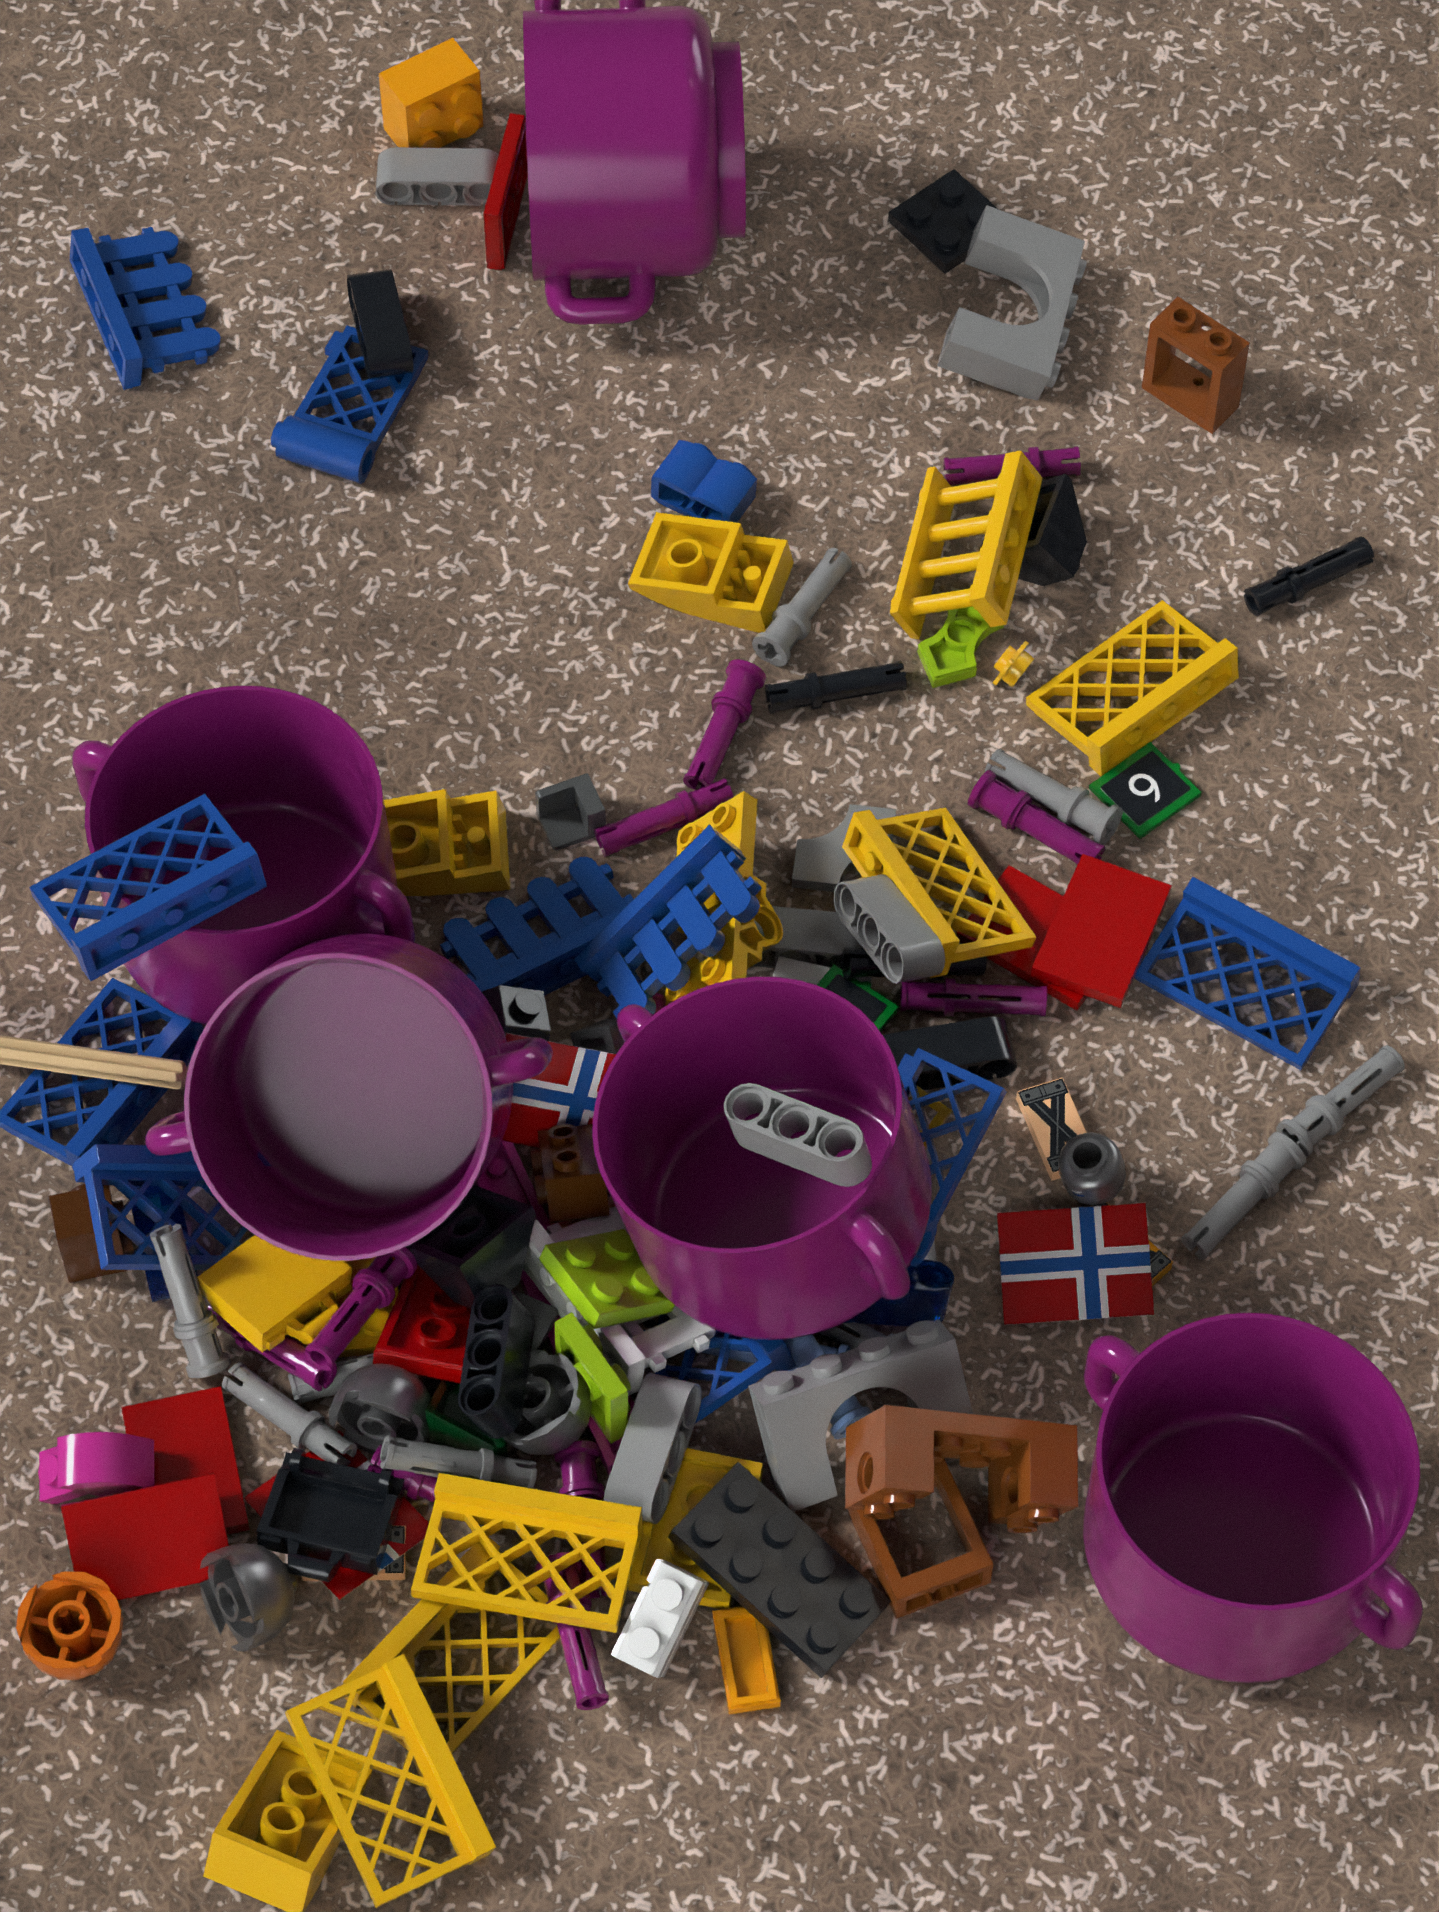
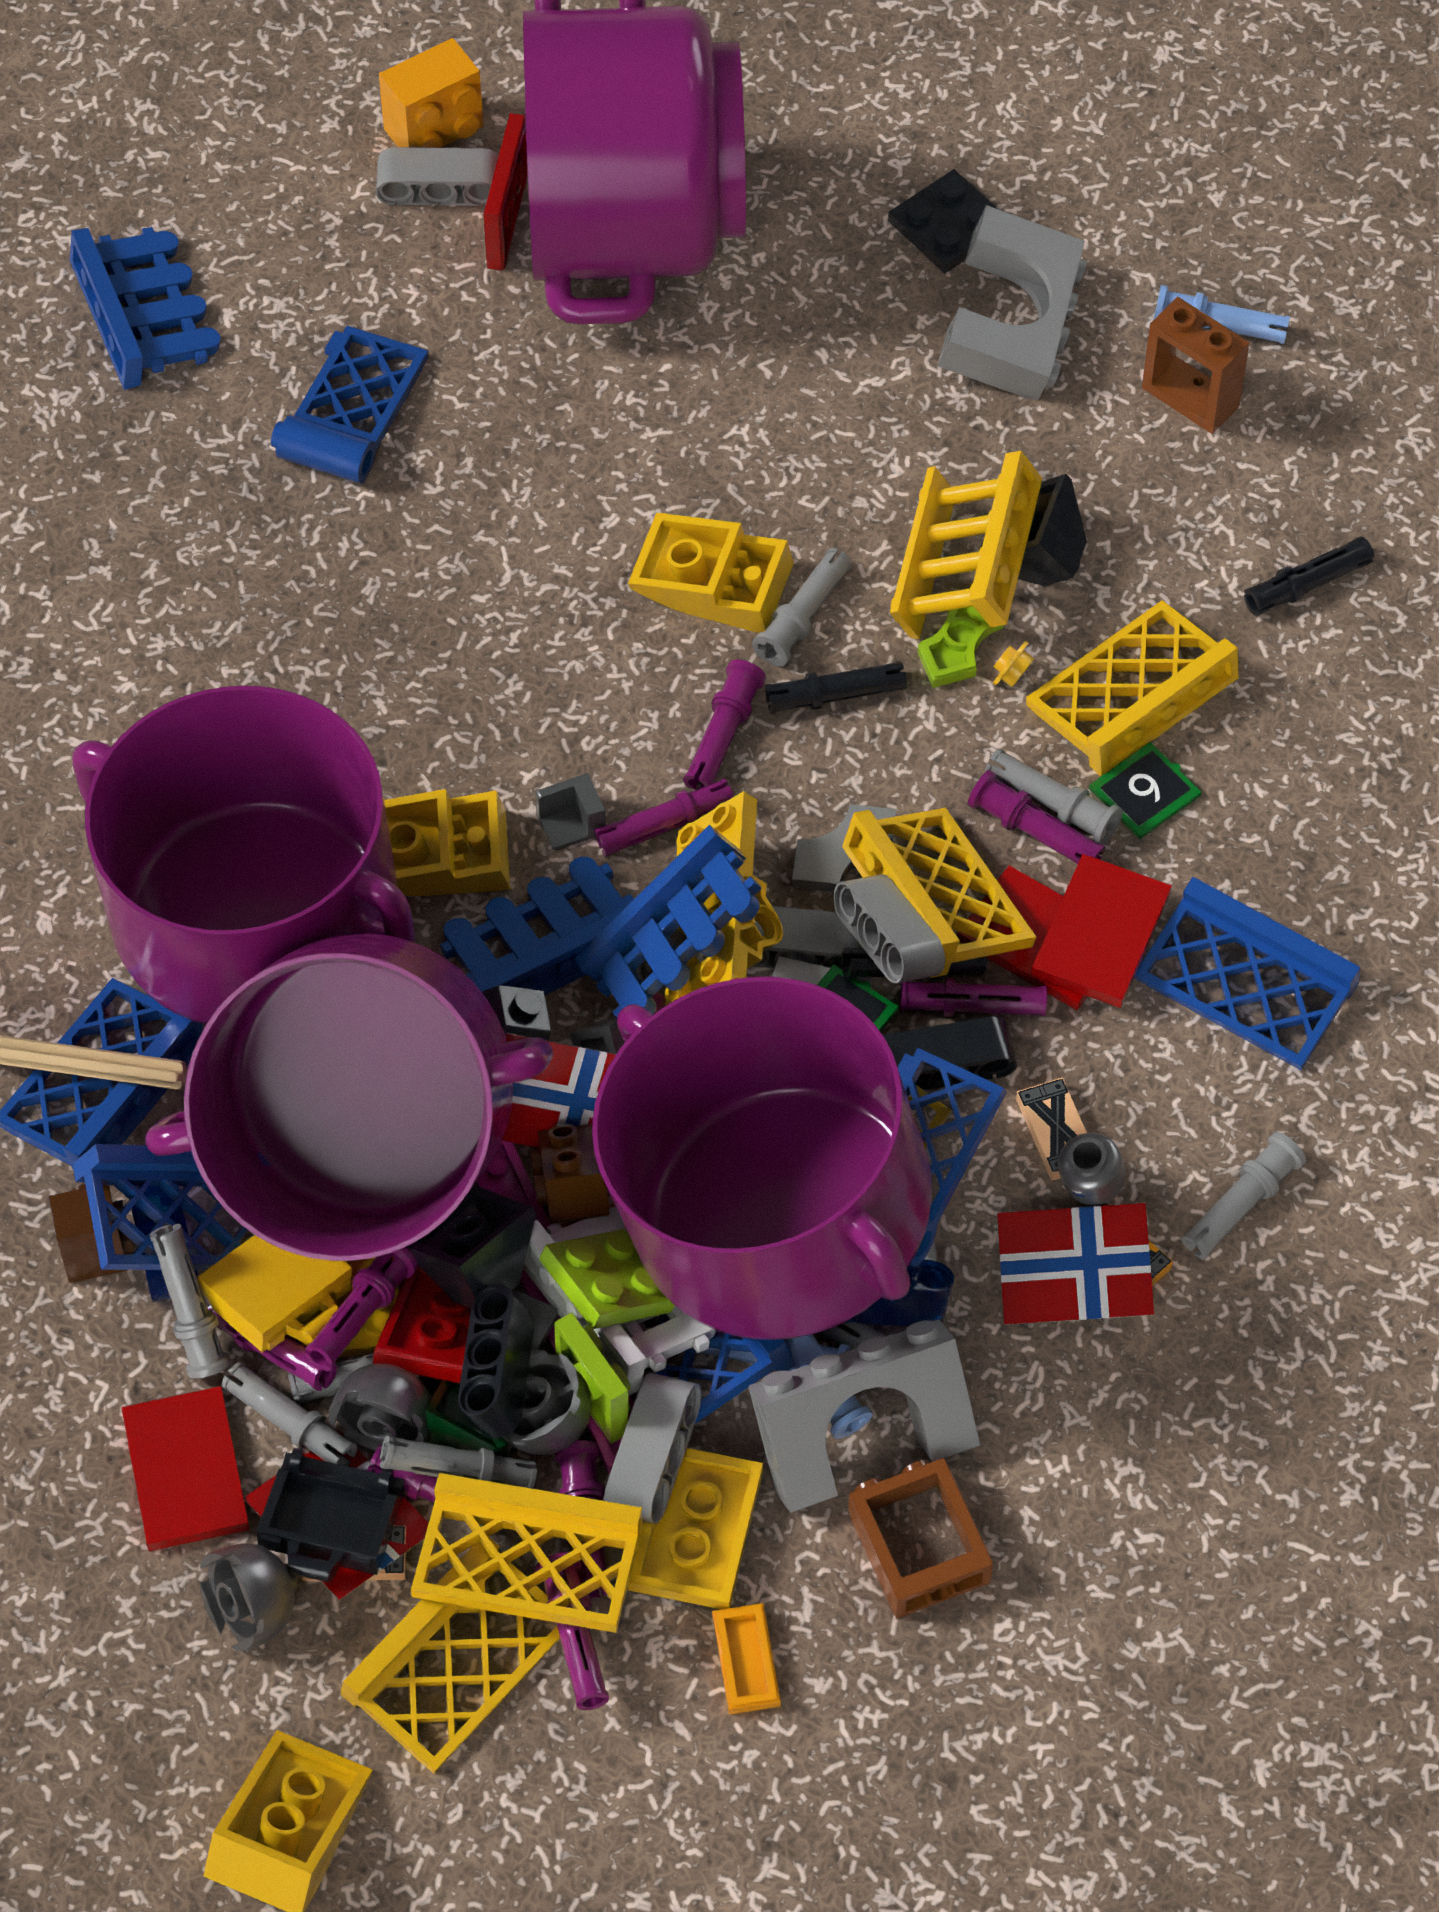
(70, 1625): orange cylinder -> none
(95, 1466): dark pink brick -> none
(147, 1535): red tile -> none
(166, 907): blue fence -> none
(380, 323): black beam -> none
(432, 1761): yellow fence -> none
(660, 1618): white brick -> none
(702, 485): blue brick -> none
(779, 1569): black plate -> none
(811, 1152): light grey beam -> none
(989, 467): magenta pin -> none
(1027, 1463): dark orange plate -> none
(1234, 318): none -> light blue pin
(1250, 1496): magenta piece -> none
(1328, 1111): light grey pin -> none

